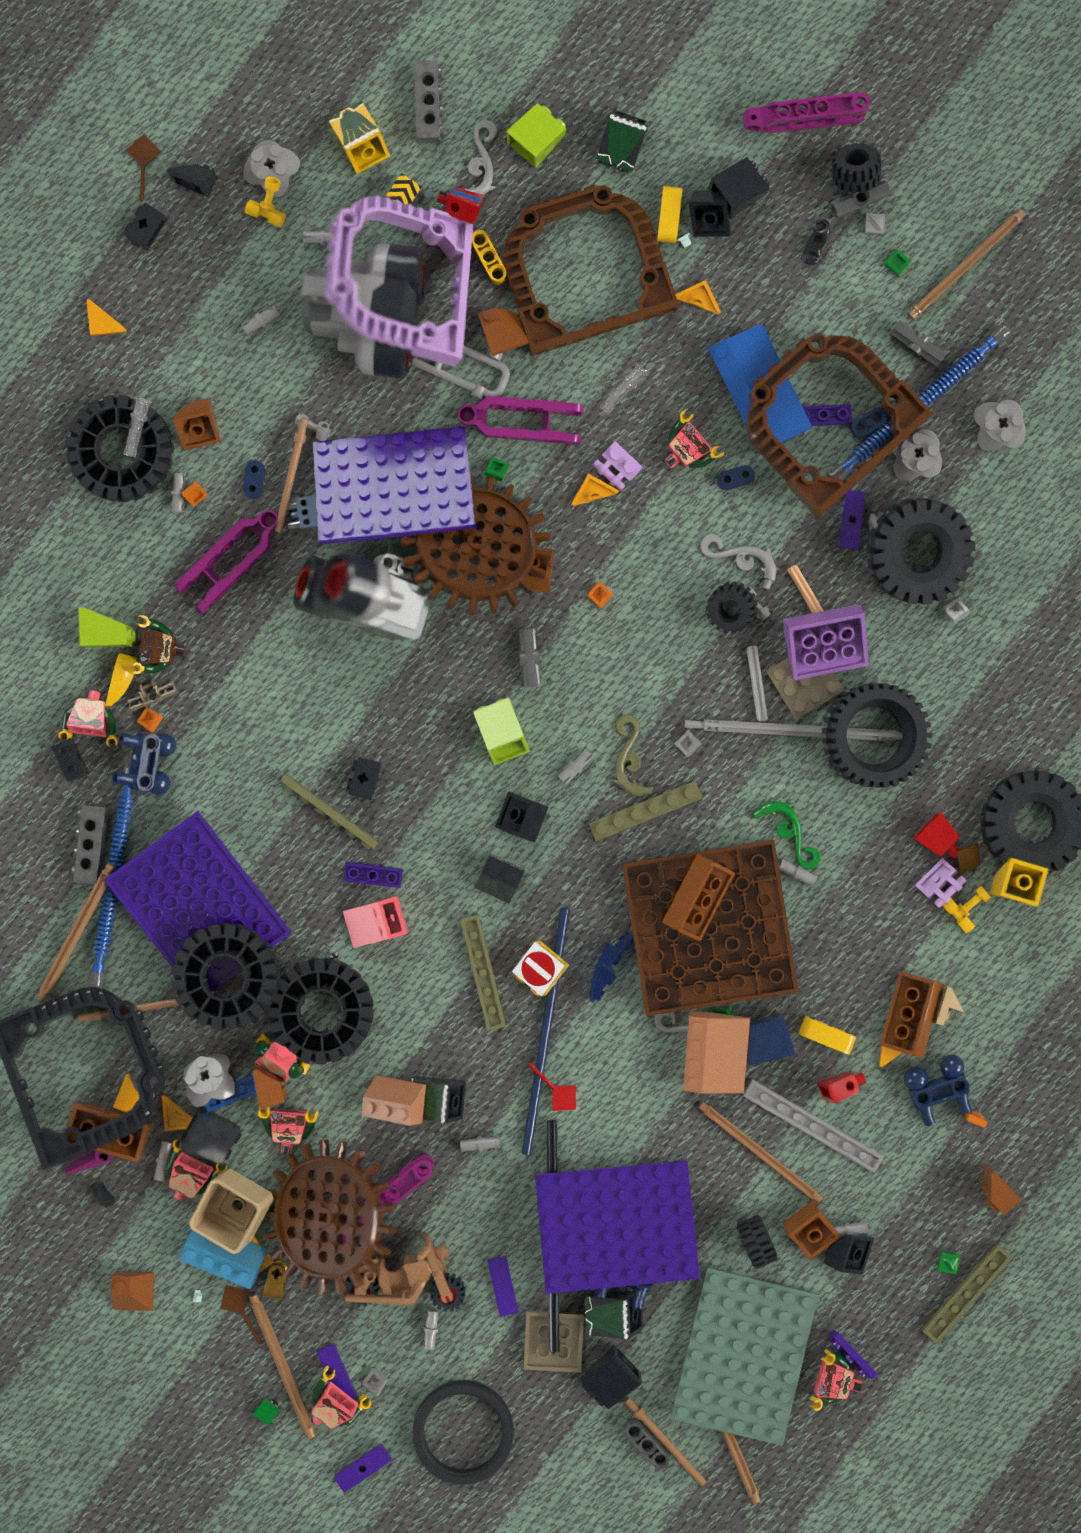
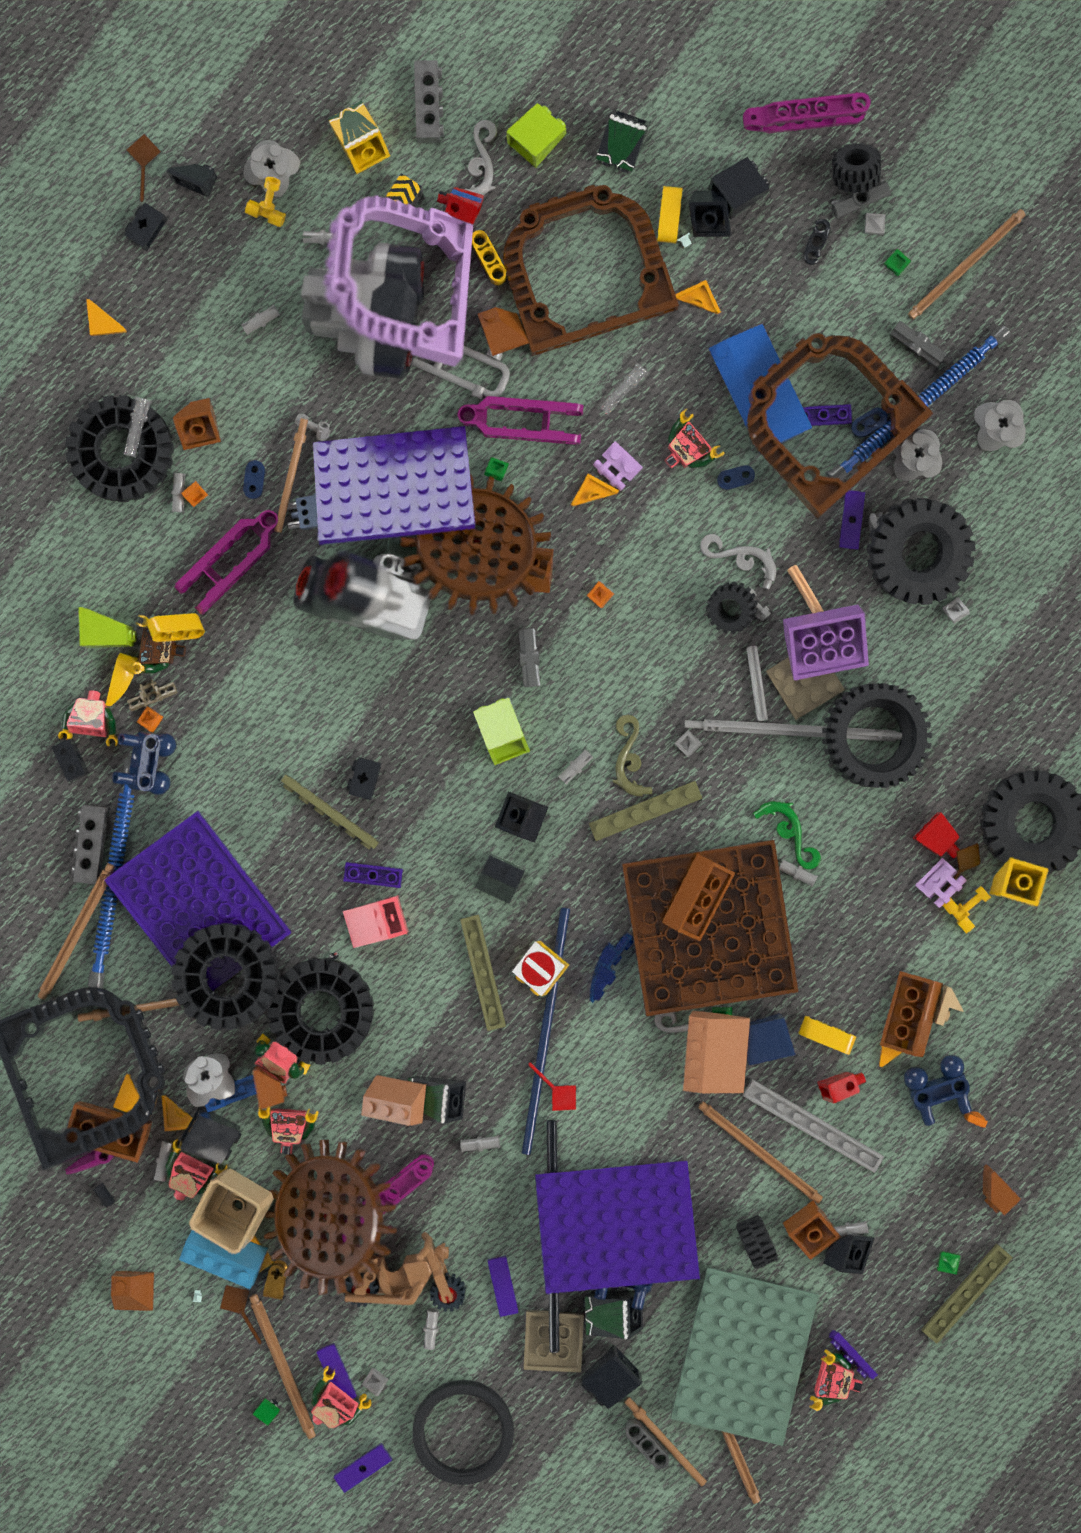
(175, 627): none -> yellow beam

